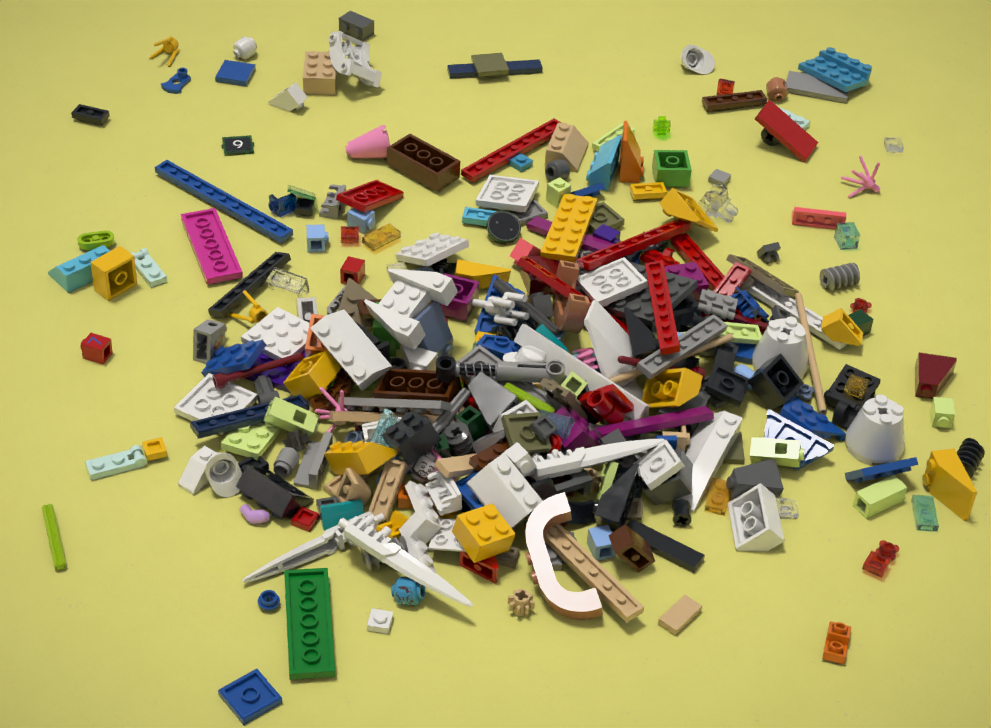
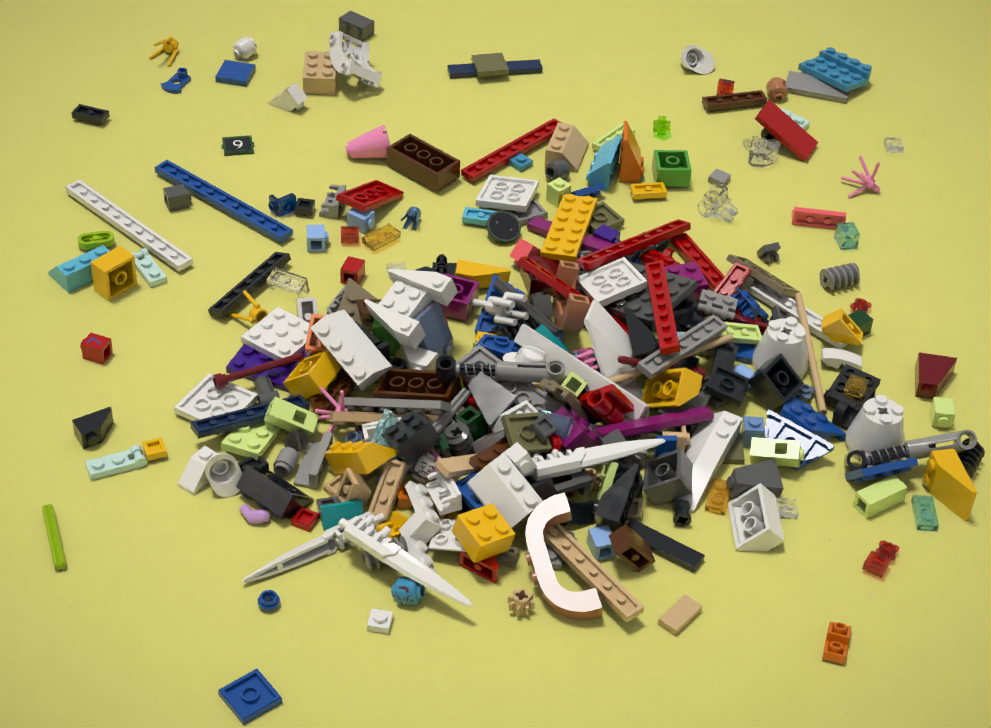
(93, 427): none -> black slope
(129, 225): none -> white plate
(176, 197): none -> dark grey brick
(207, 339): light grey torso -> none
(211, 246): dark pink plate -> none
(234, 358): blue plate -> none
(303, 193): clear green piece -> none
(309, 624): green plate -> none
(412, 214): none -> flat silver piece
(431, 250): white plate -> none
(535, 402): lime axle -> none
(659, 465): white plate -> none
(687, 209): yellow slope -> none
(751, 428): none -> brick
(762, 150): none -> clear hinge
(836, 357): none -> white slope
(917, 448): none -> piece

